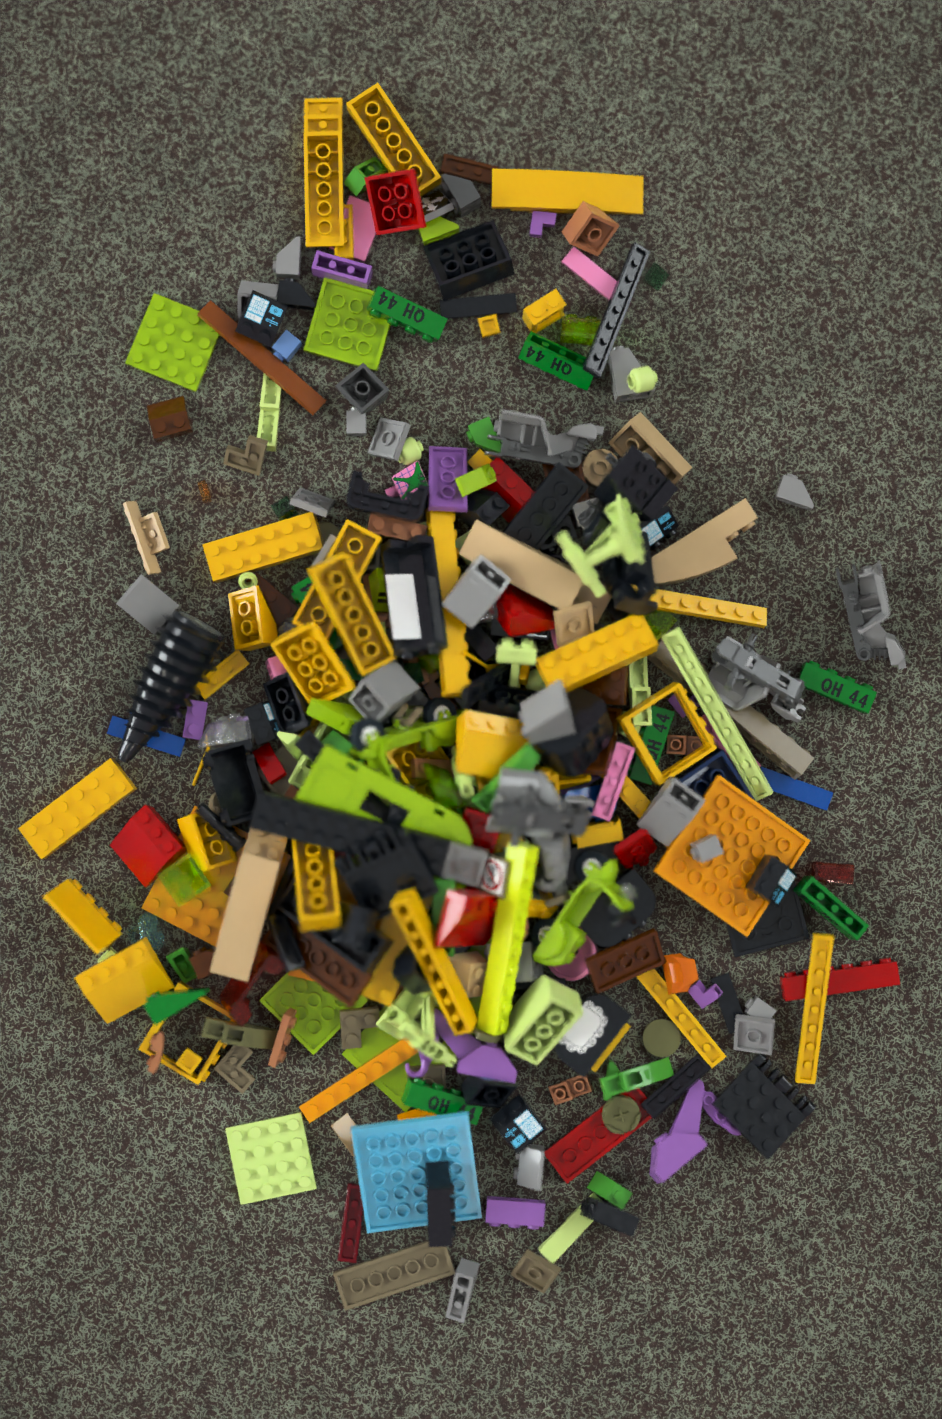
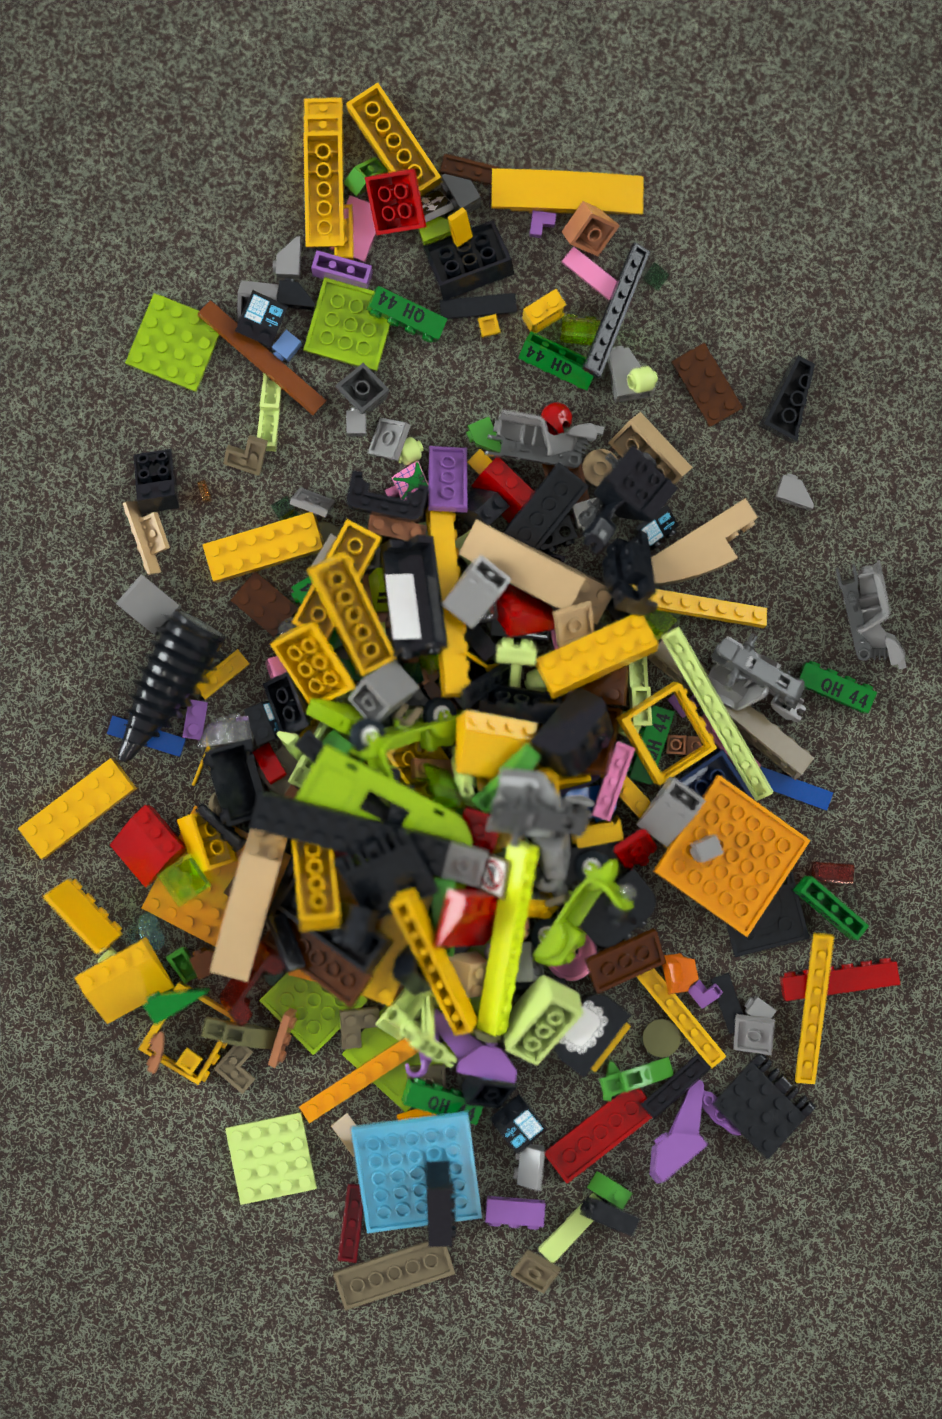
(155, 481): none -> black slope
(169, 419): reddish brown slope -> none
(245, 575): yellowish green plate -> none
(251, 620): yellow slope -> none
(272, 979): none -> clear green slope
(460, 227): none -> yellow tile
(462, 1290): light grey slope -> none
(476, 479): lime slope -> none
(524, 674): yellow tile -> none
(547, 714): light grey slope -> none
(556, 416): none -> red helmet
(570, 1088): nougat slope -> none
(619, 538): yellowish green plate -> none
(621, 1114): olive tile -> none
(707, 385): none -> reddish brown plate
(771, 880): black slope -> none
(788, 403): none -> black wedge

